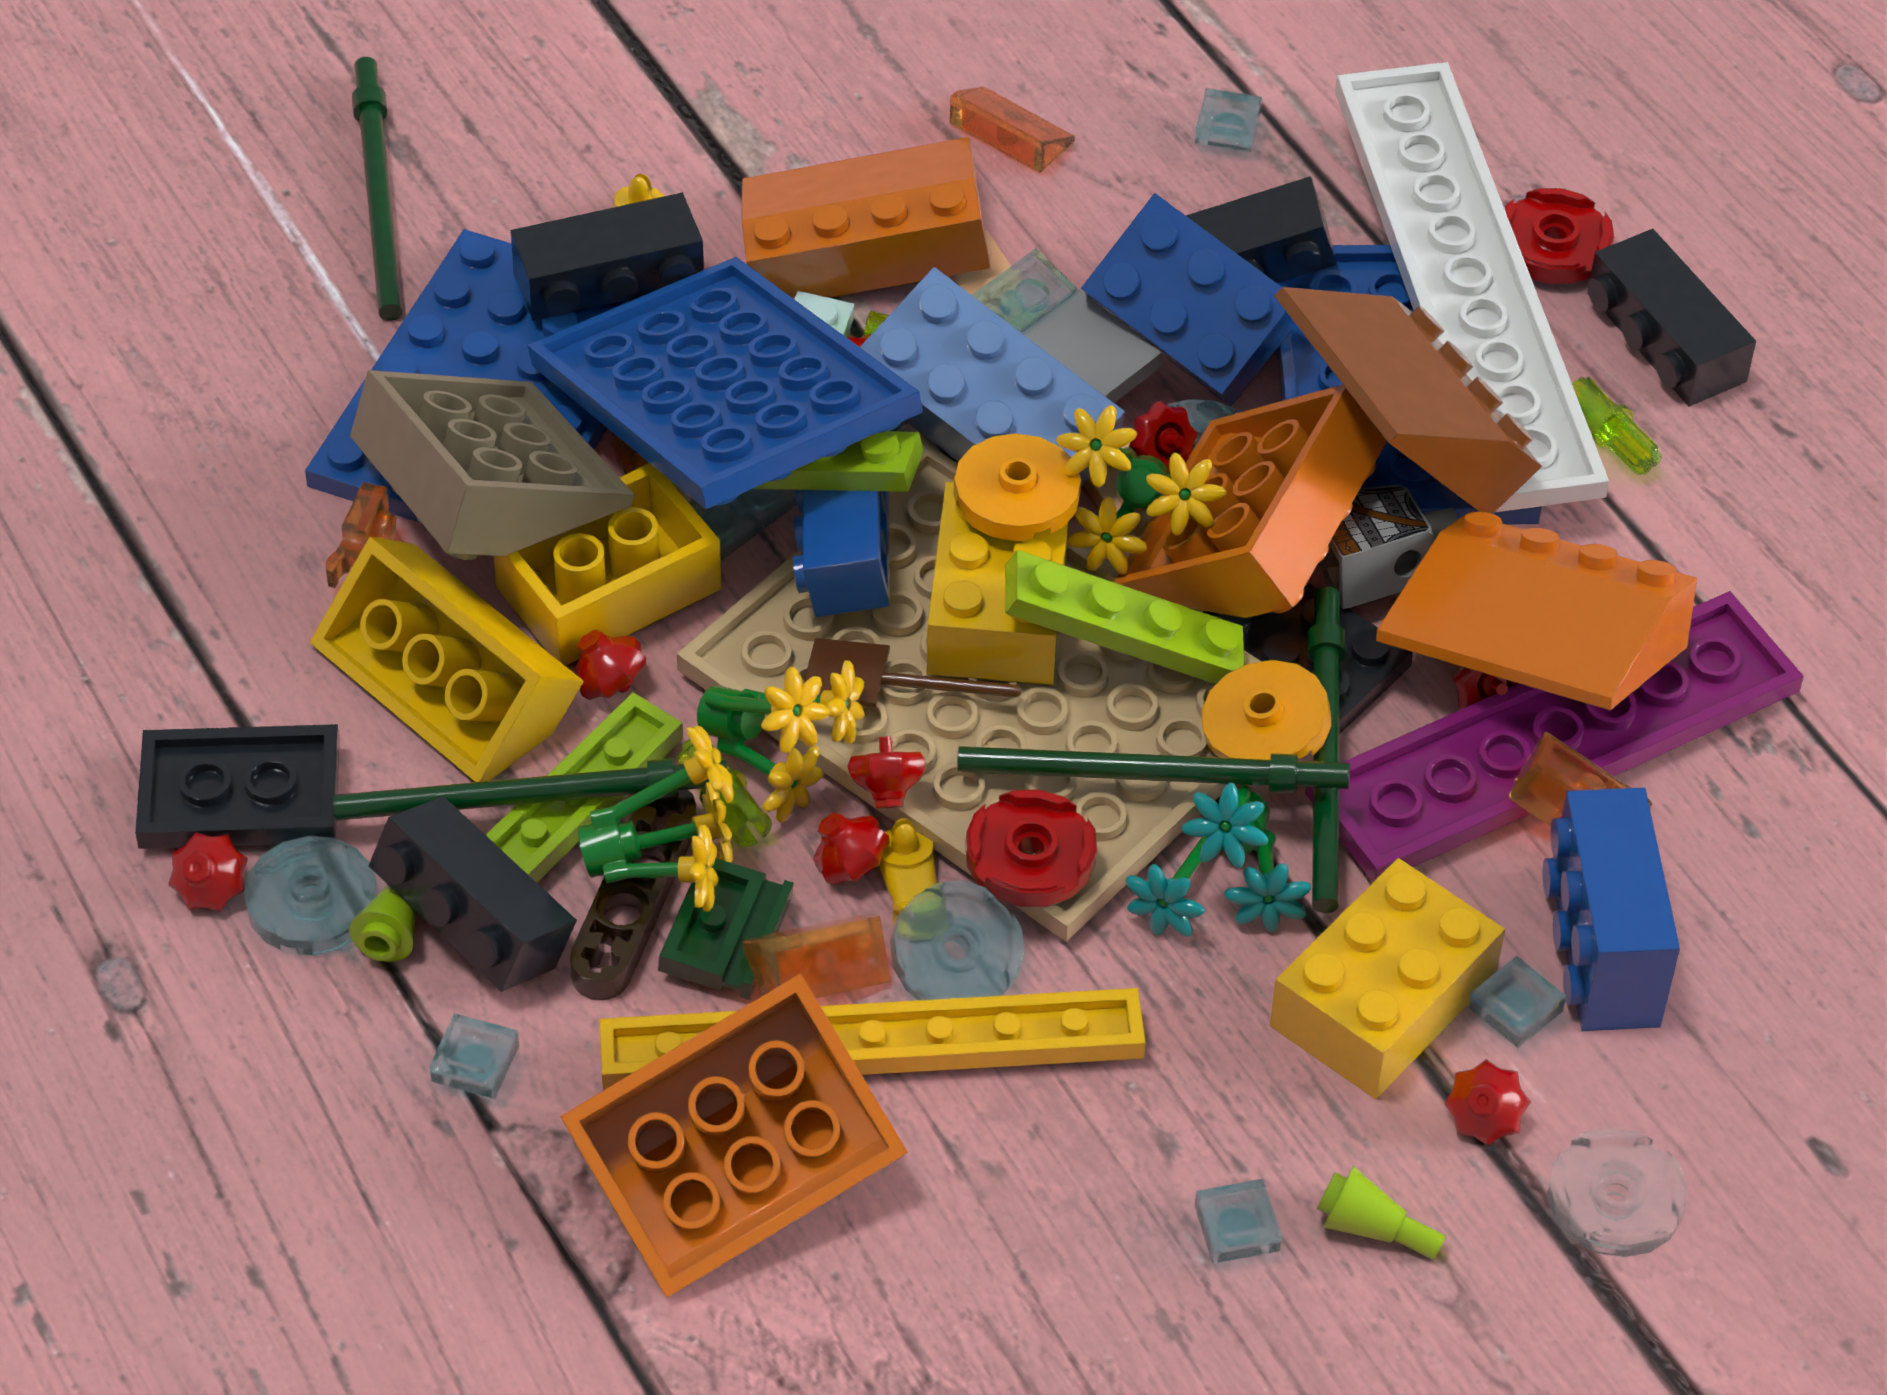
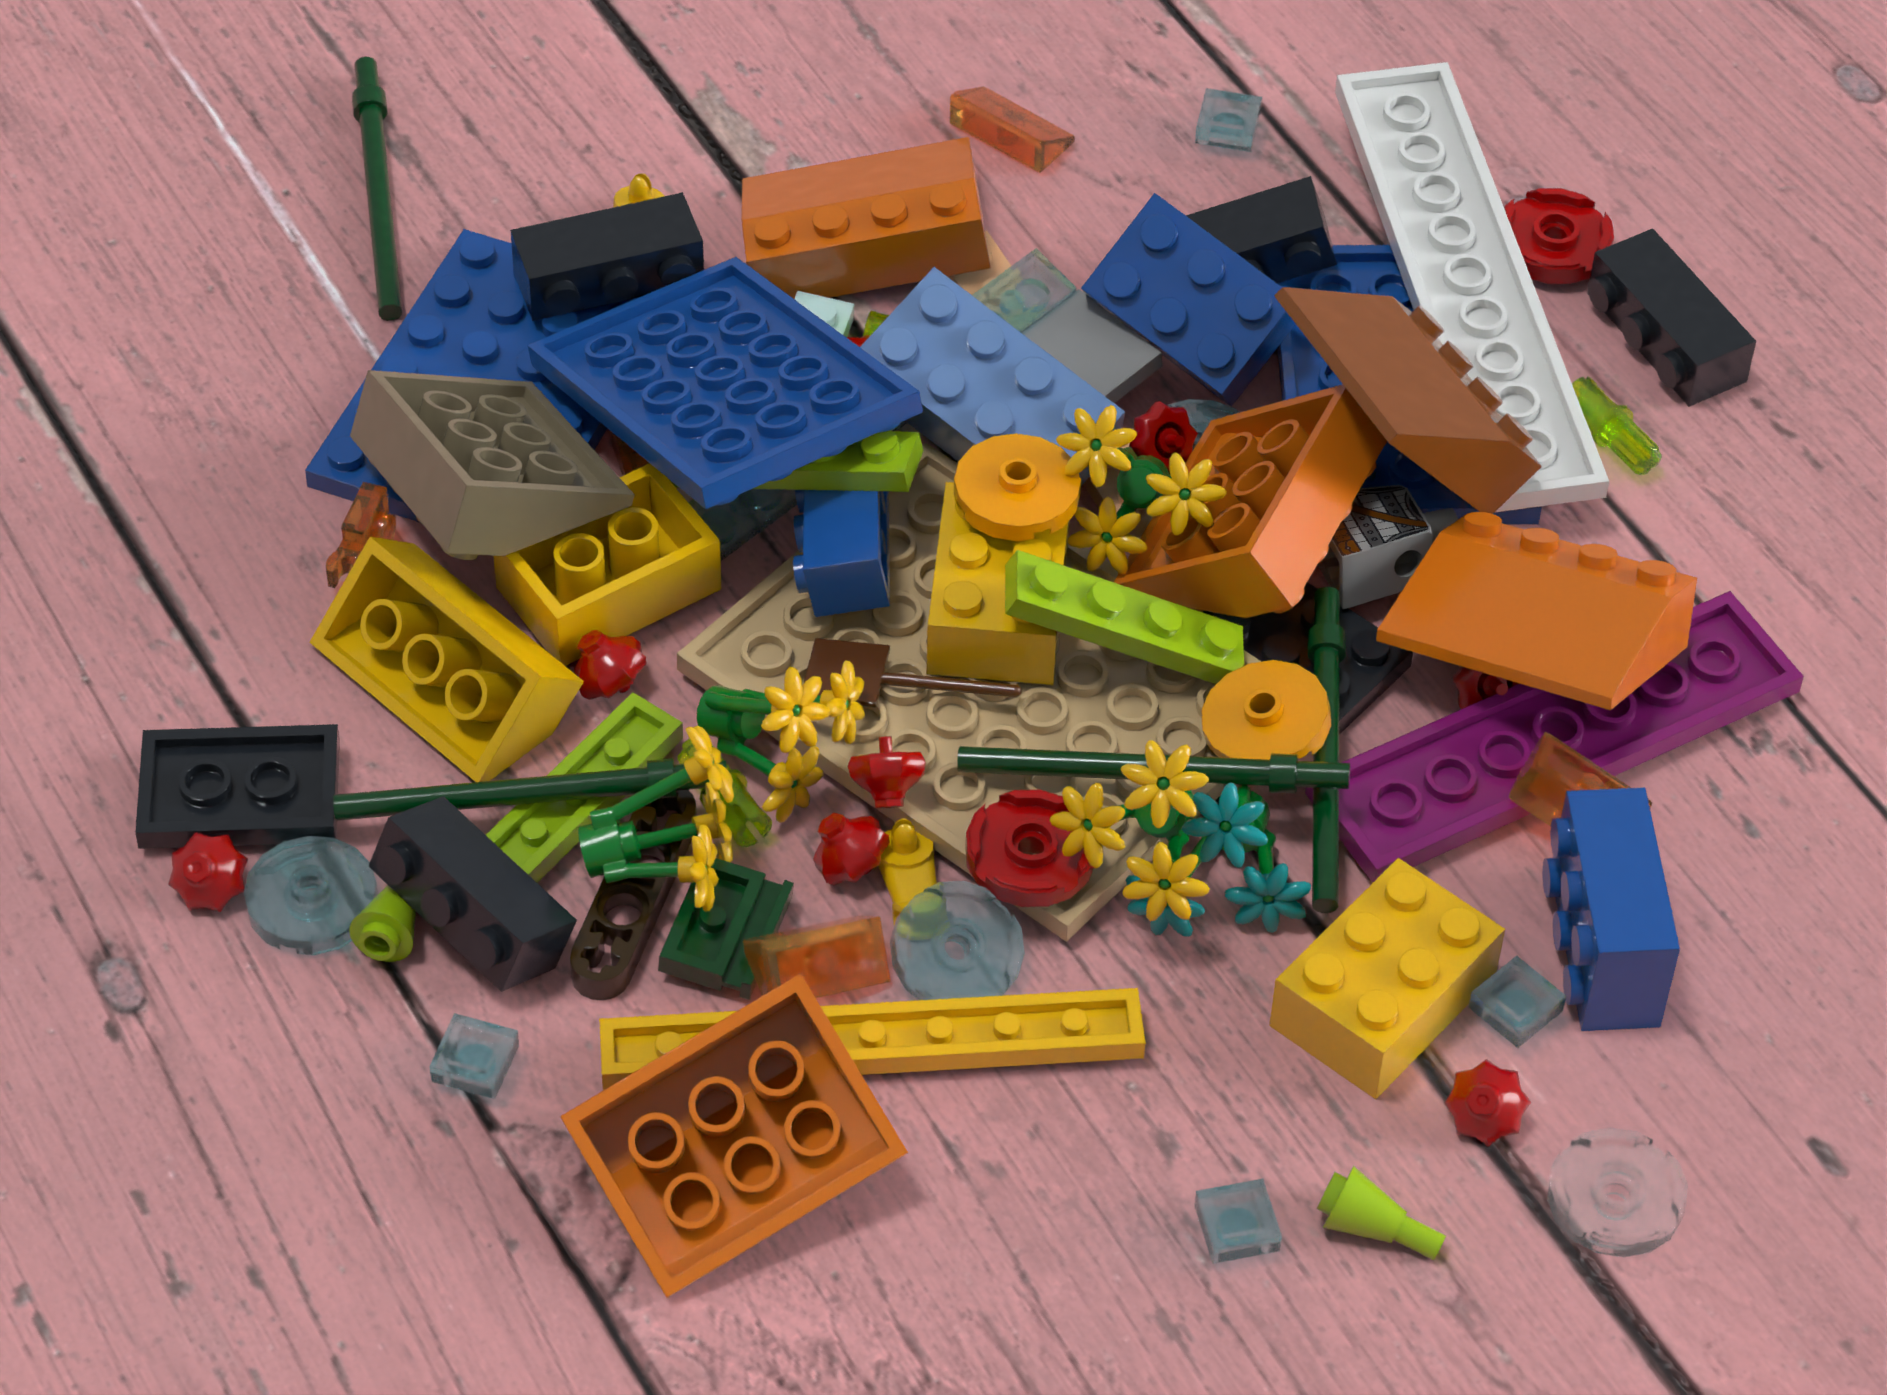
(1161, 810): none -> yellow plant

